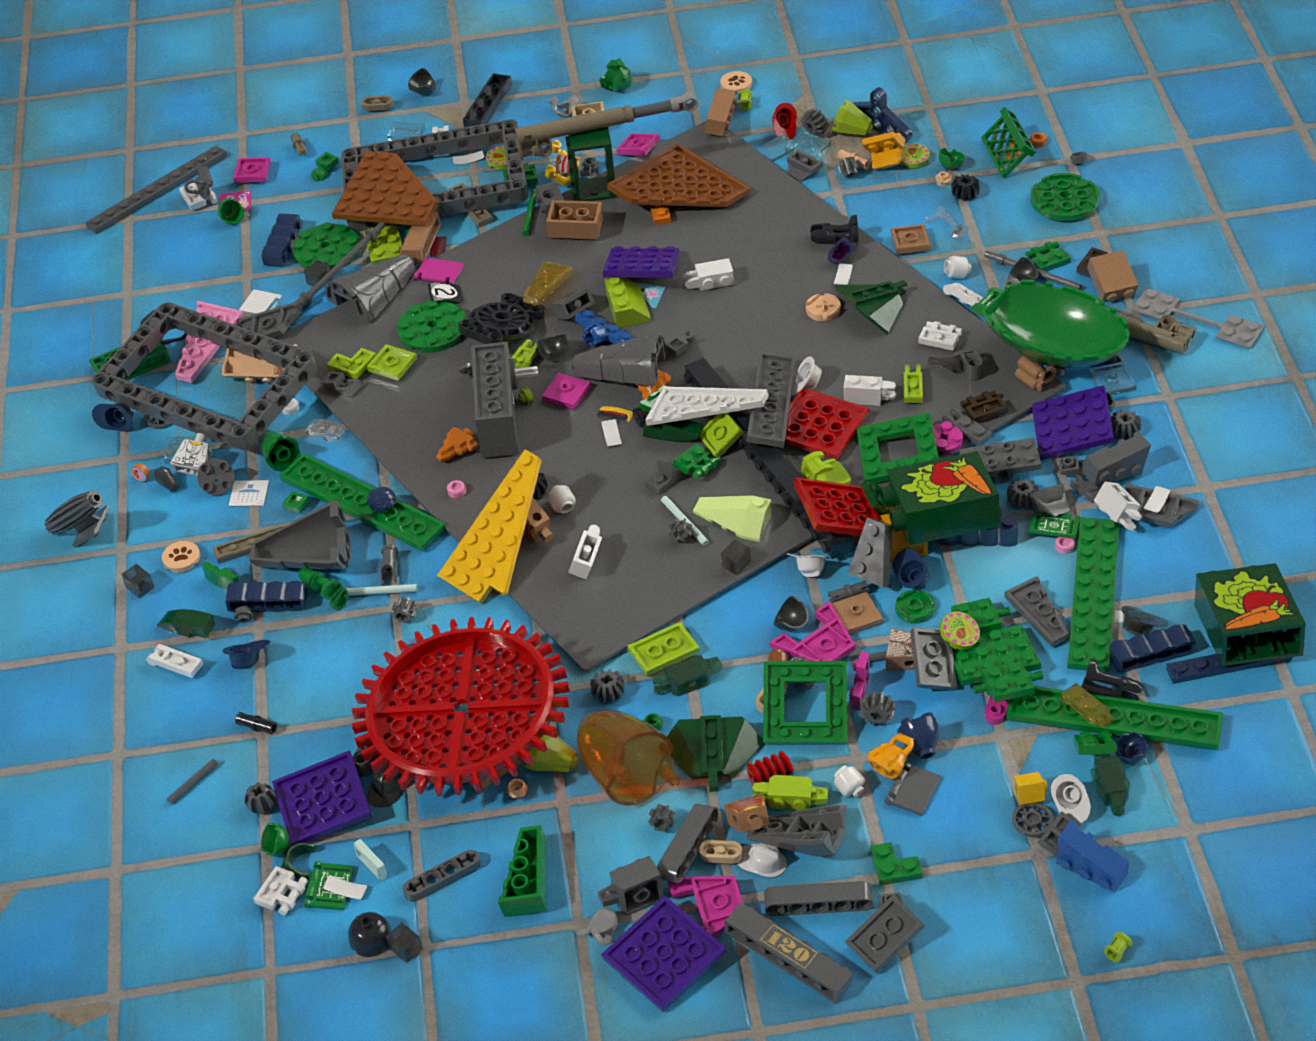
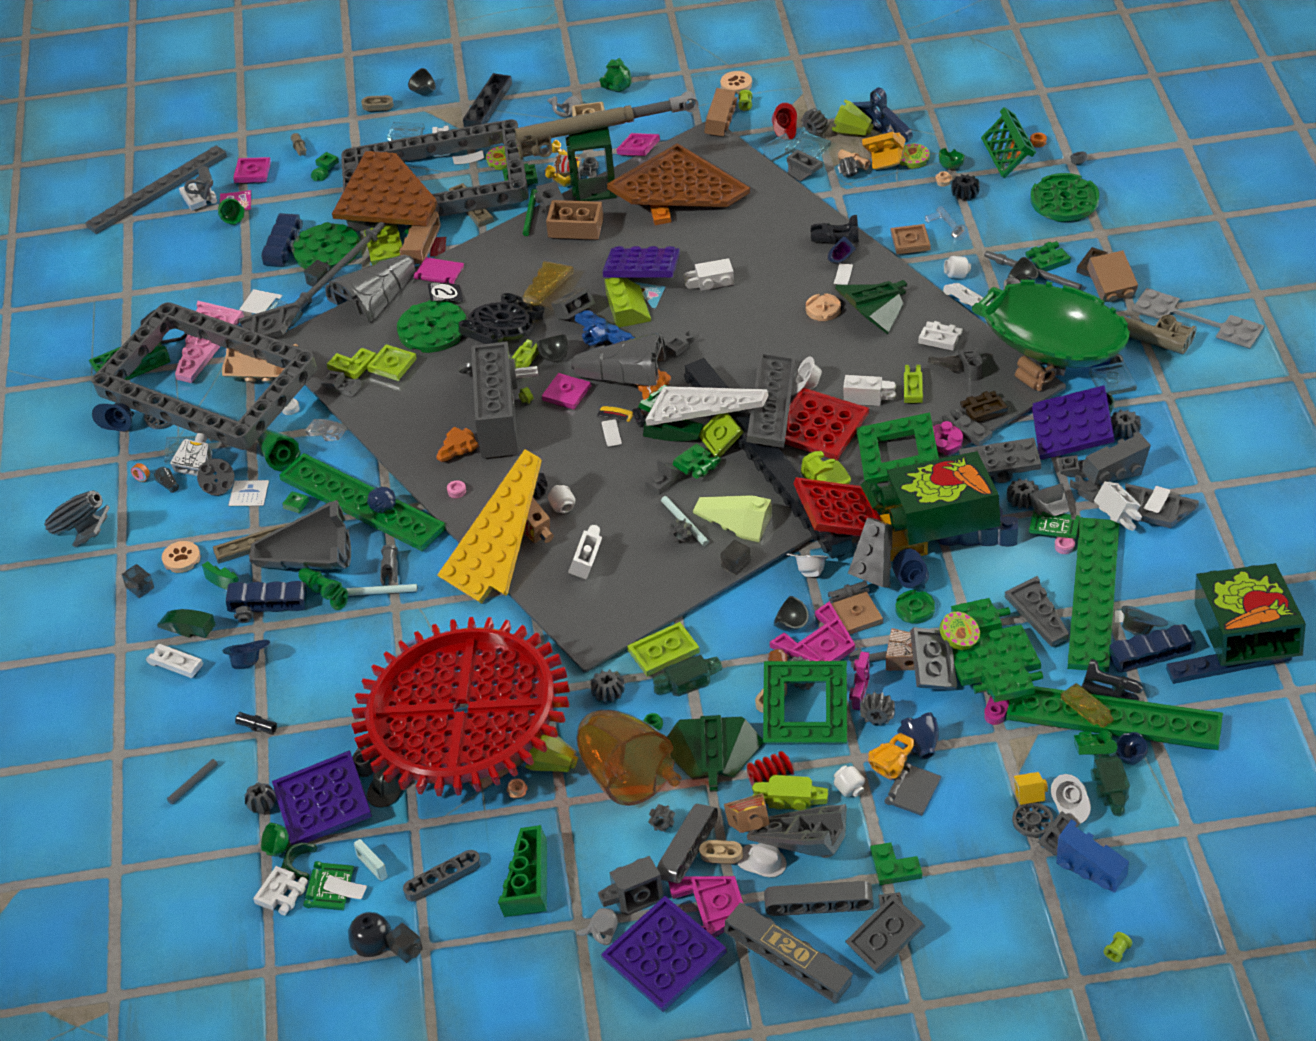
(404, 609): dark grey gear -> none

